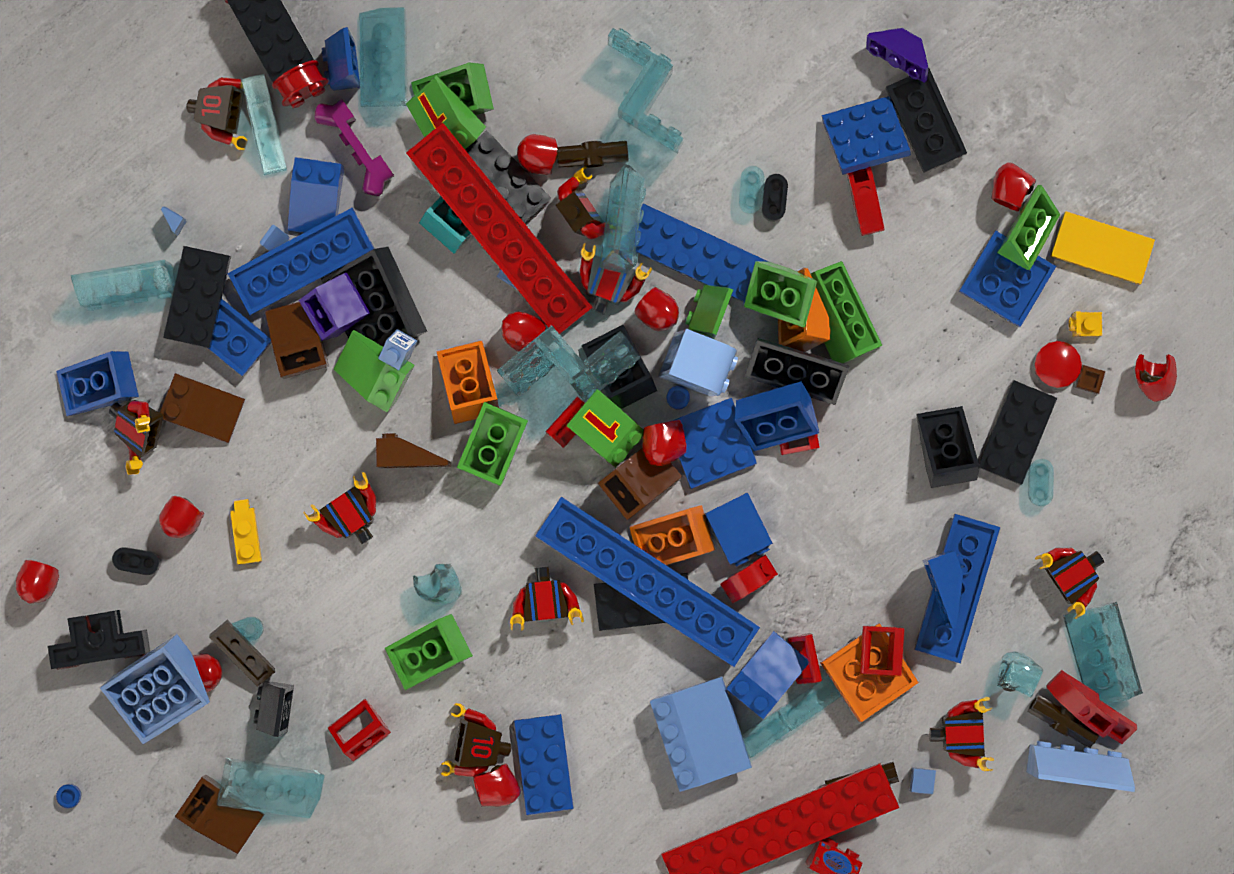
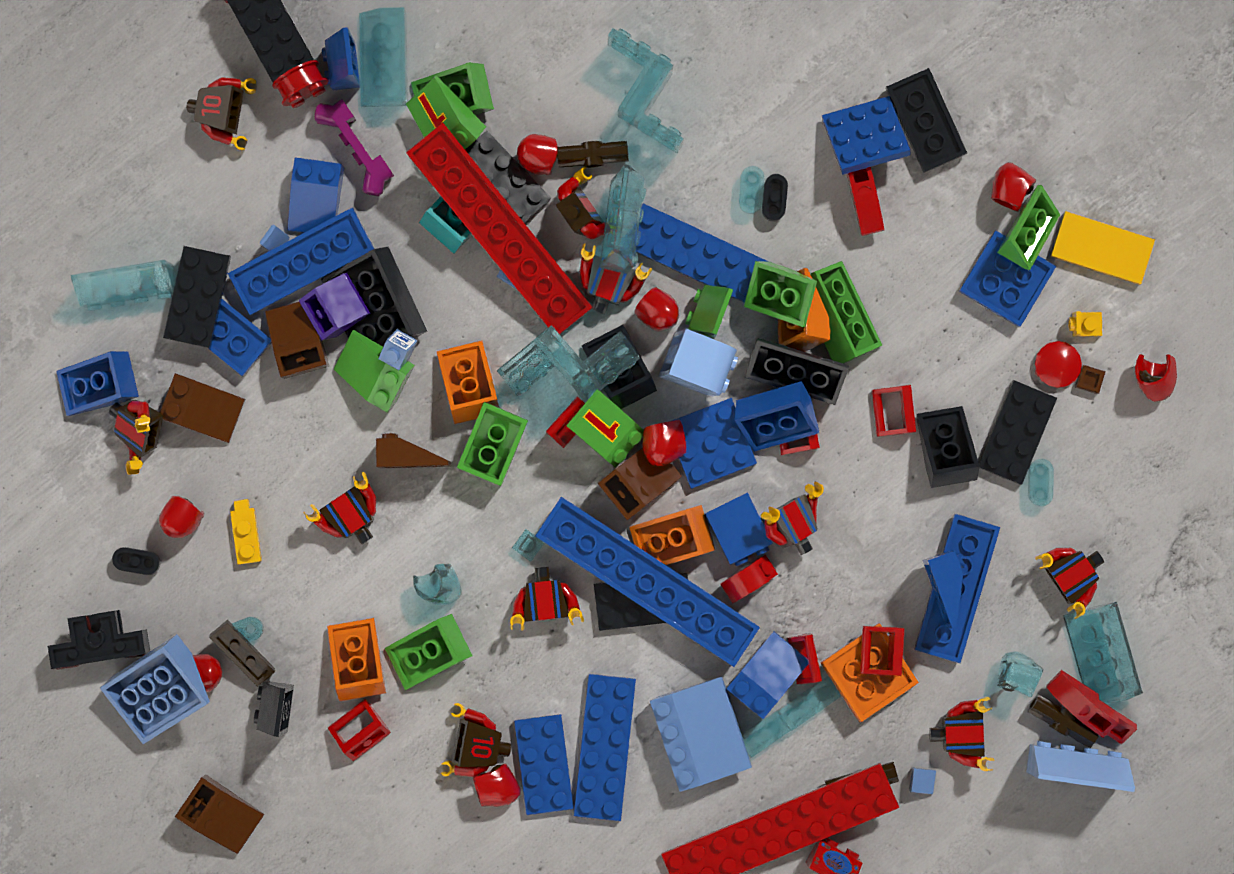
(36, 581): red piece -> none
(68, 795): blue tile -> none
(174, 220): medium blue slope -> none
(264, 124): clear light blue slope -> none
(270, 788): clear light blue slope -> none
(356, 659): none -> orange slope
(520, 329): red piece -> none
(528, 545): none -> clear light blue tile
(604, 747): none -> blue plate
(678, 397): blue tile -> none
(794, 520): none -> torso
(900, 50): dark purple slope -> none
(906, 406): none -> red tile

